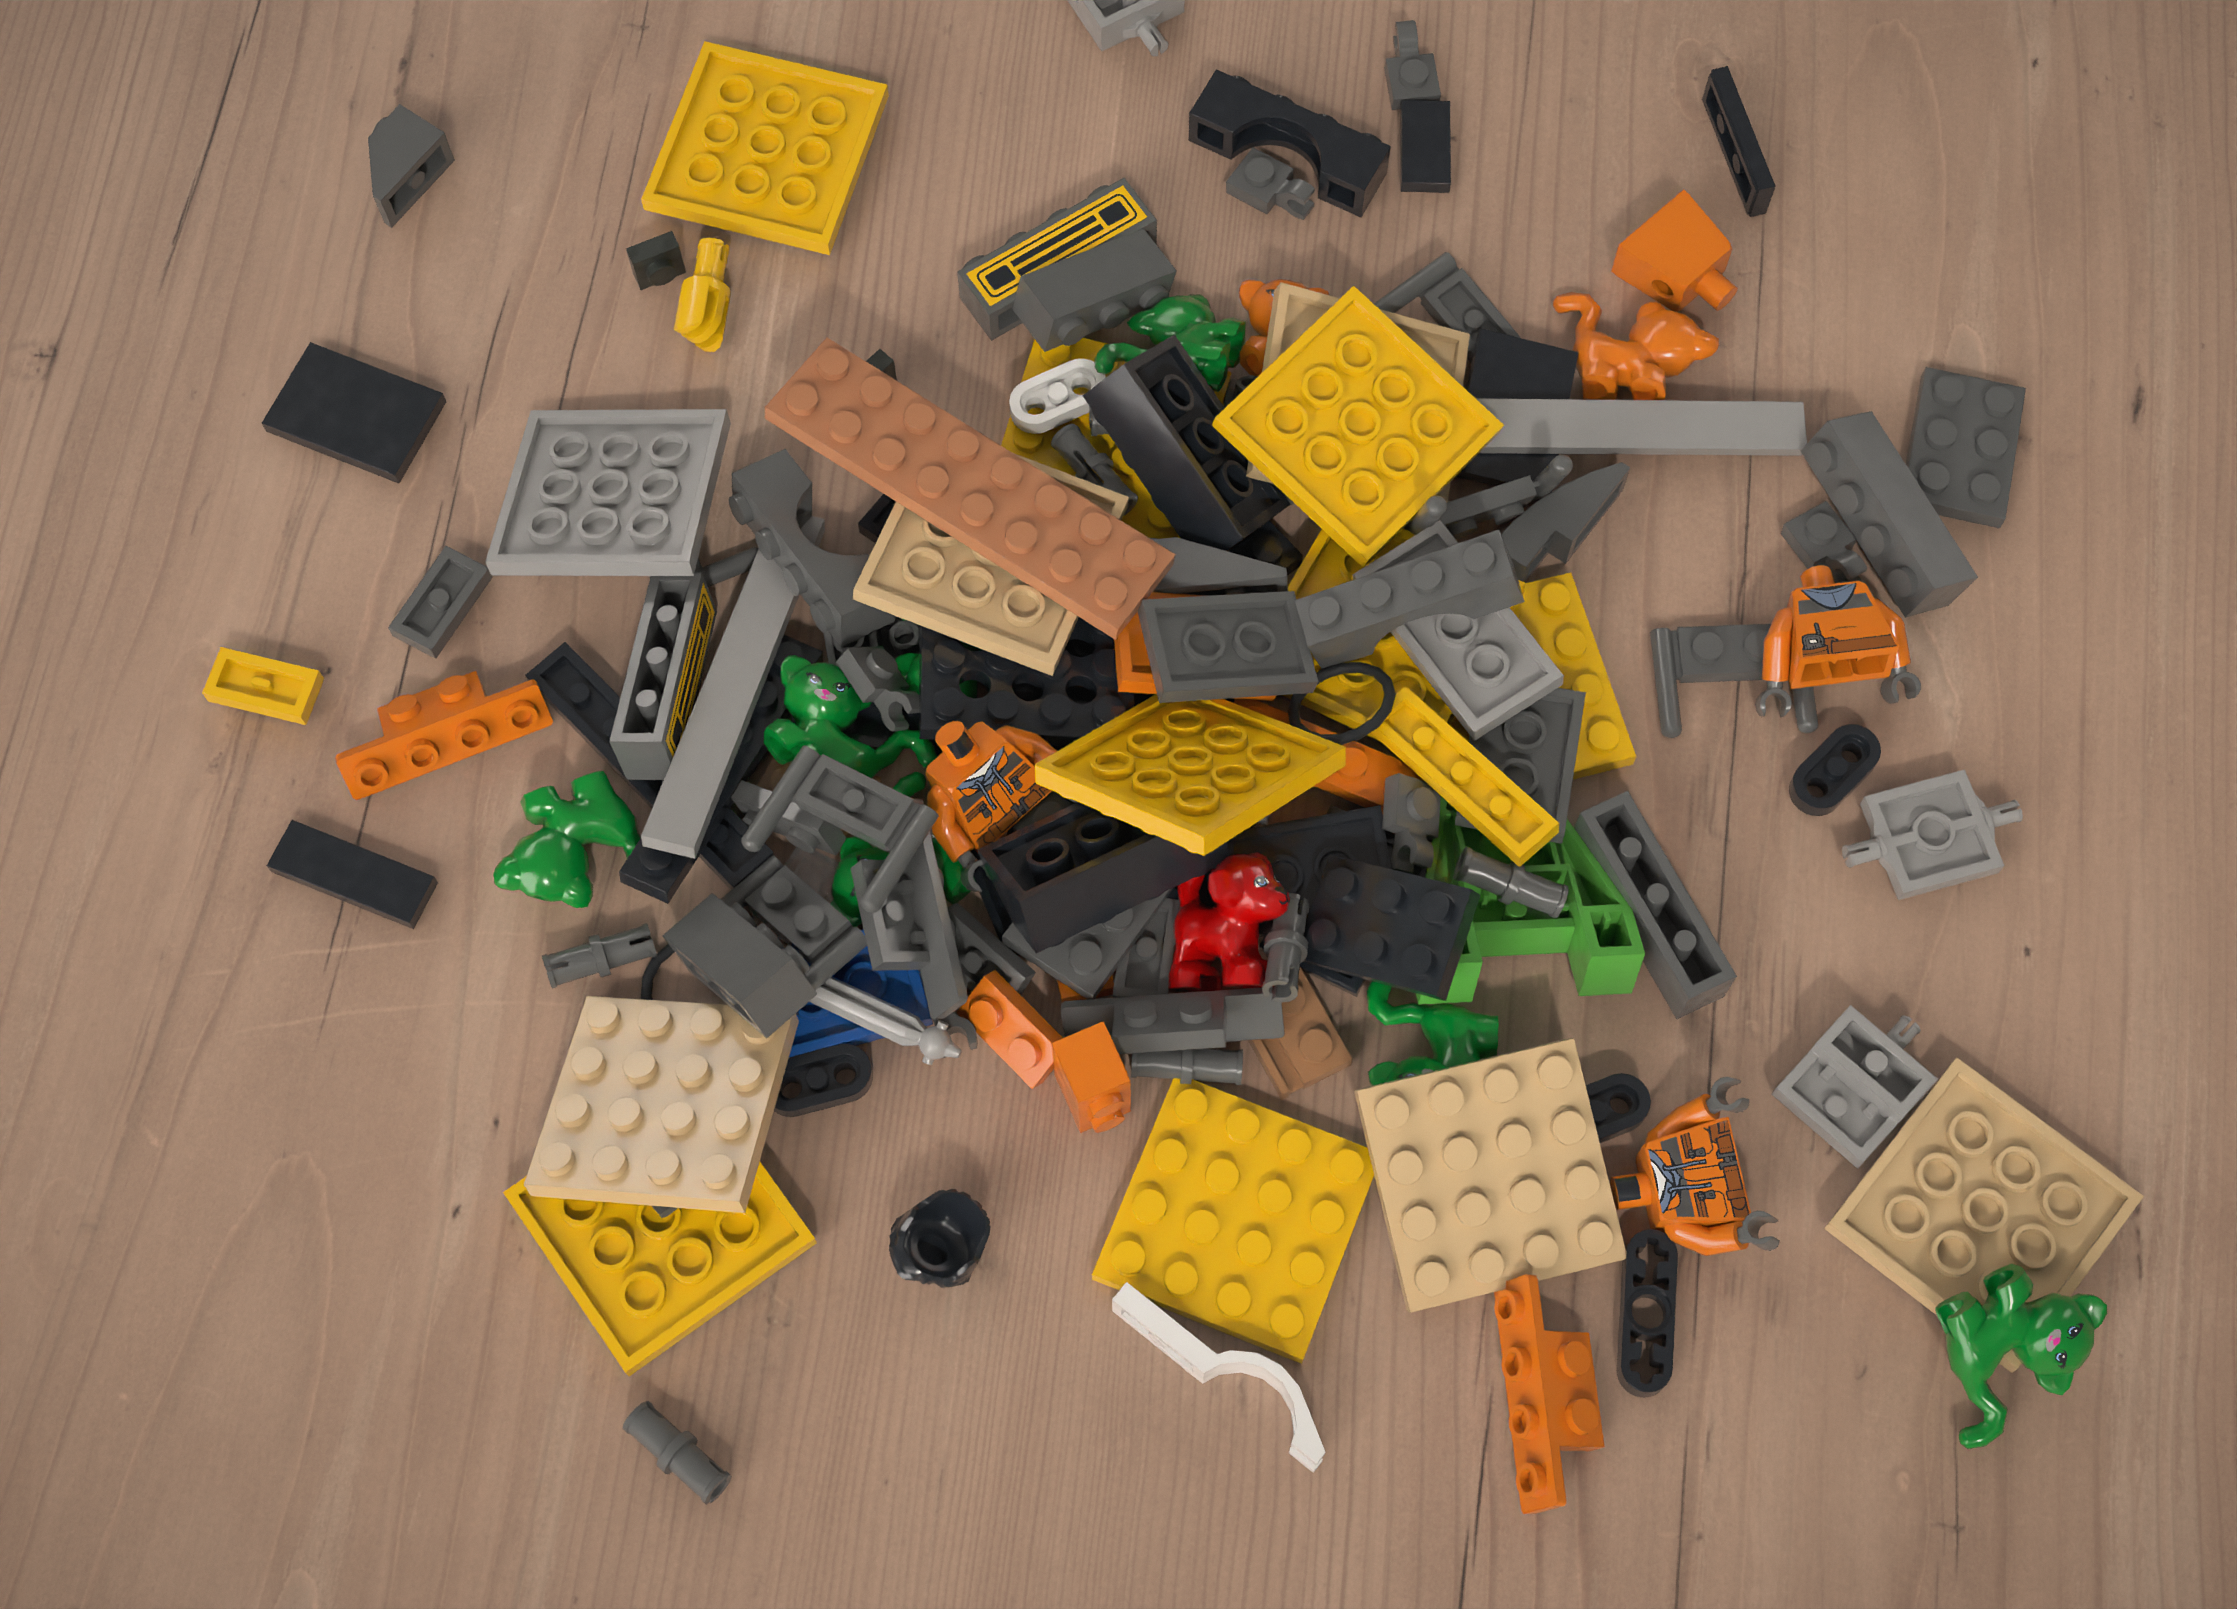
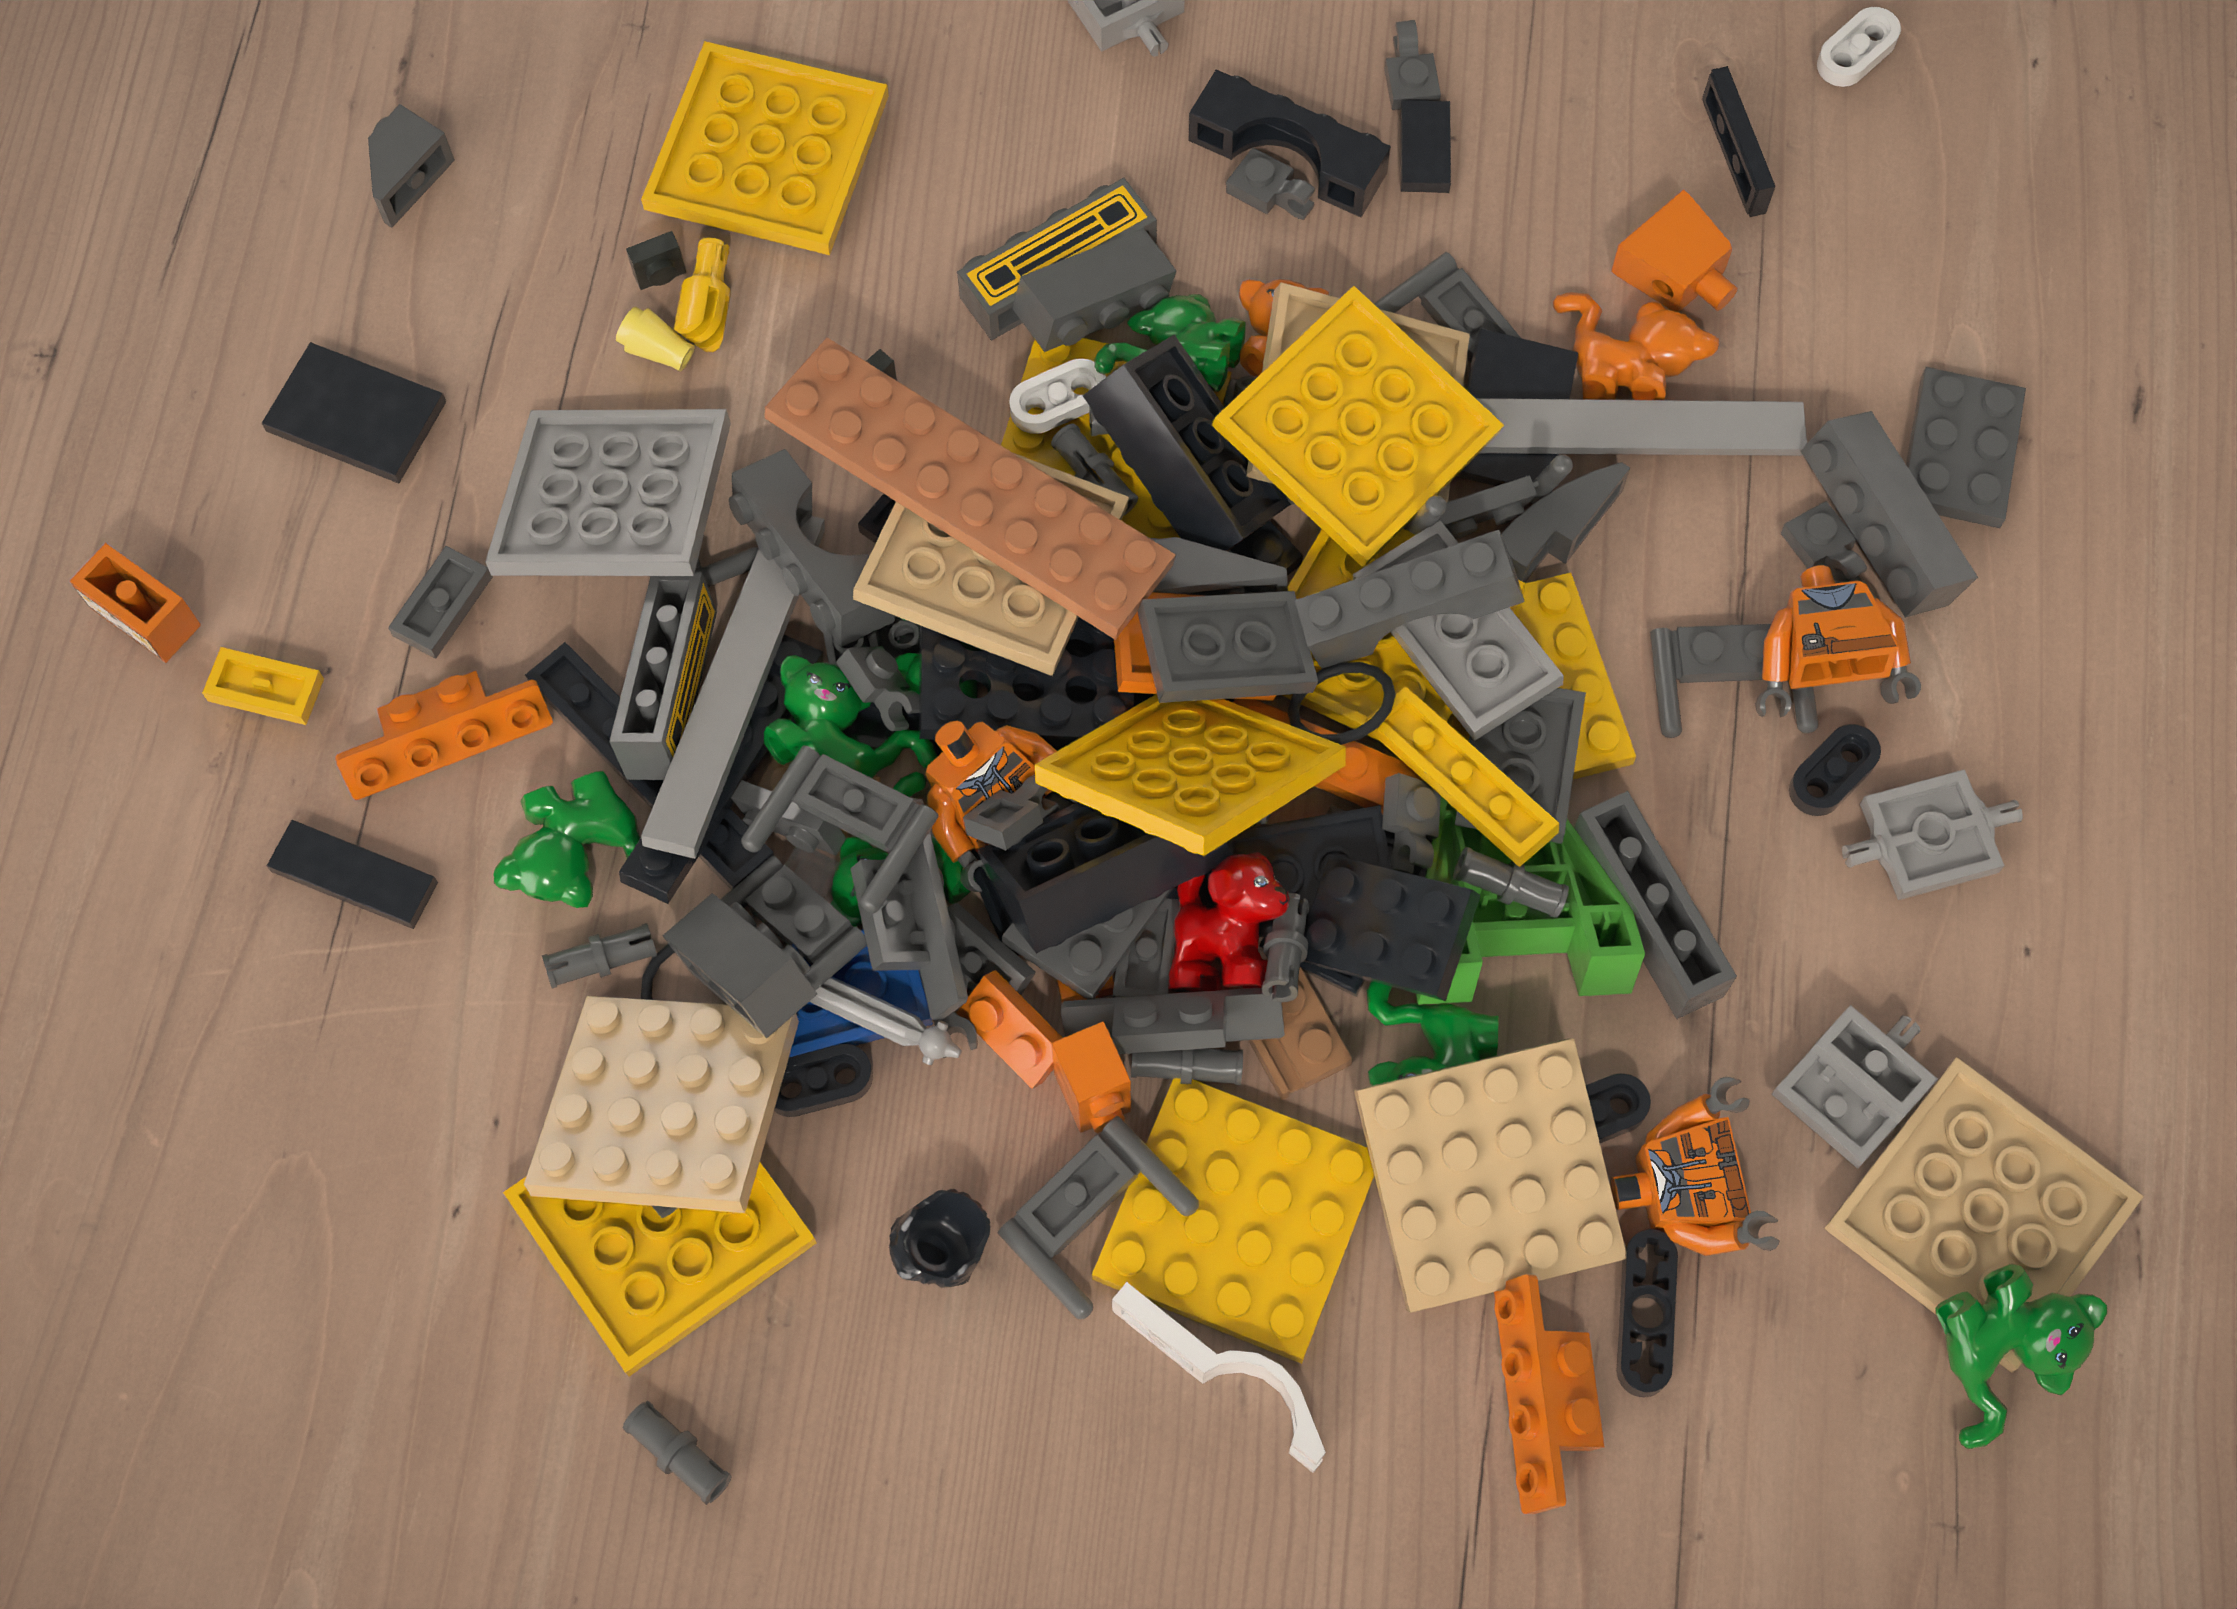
(135, 602): none -> orange brick
(652, 339): none -> light yellow cone
(1009, 817): none -> dark grey plate
(1078, 1197): none -> dark grey plate
(1855, 50): none -> white plate

